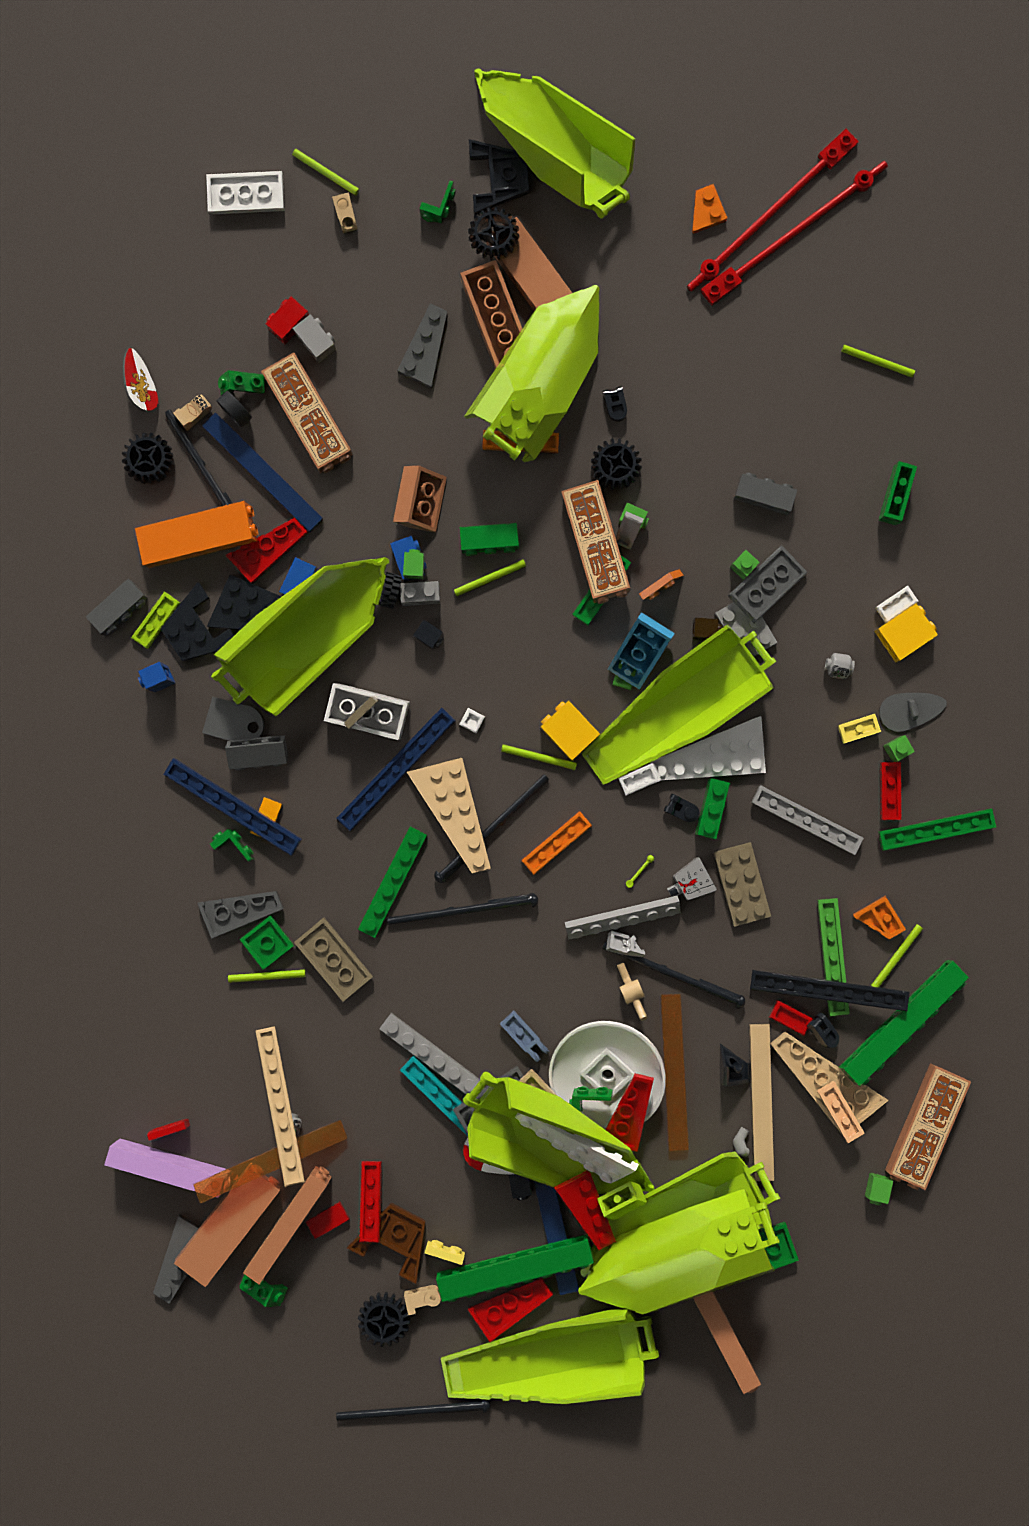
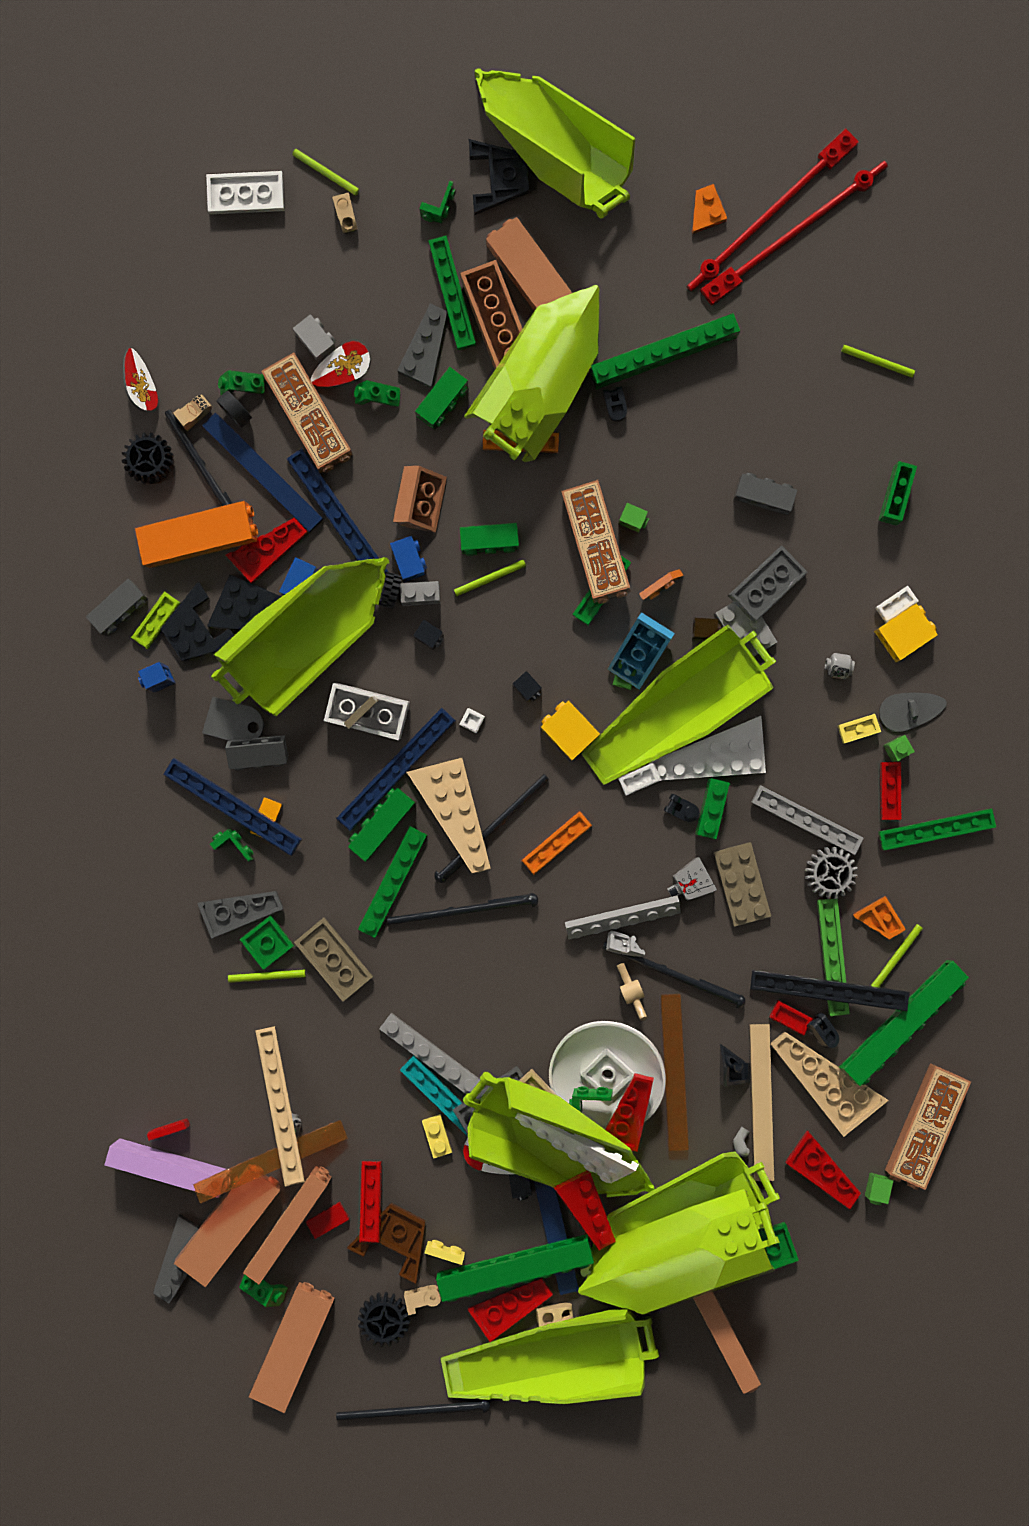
(287, 316): red brick -> none
(291, 1346): none -> nougat brick
(331, 506): none -> dark blue tile
(343, 365): none -> shield
(376, 392): none -> green bracket
(381, 824): none -> green brick
(413, 564): bright green brick -> none
(437, 1136): none -> light yellow plate
(442, 398): none -> green brick
(452, 293): none -> green plate
(486, 235): black gear -> none
(523, 1034): sand blue hinge -> none
(527, 687): none -> black brick
(539, 757): lime bar -> none
(553, 1313): none -> tan leg
(610, 460): black gear -> none
(622, 1200): lime brick -> none
(628, 530): light grey tile -> none
(629, 883): lime hinge -> none
(664, 351): none -> green brick
(744, 564): bright green brick -> none
(818, 1167): none -> red wing
(838, 869): none -> light grey gear
(840, 1112): light nougat plate -> none

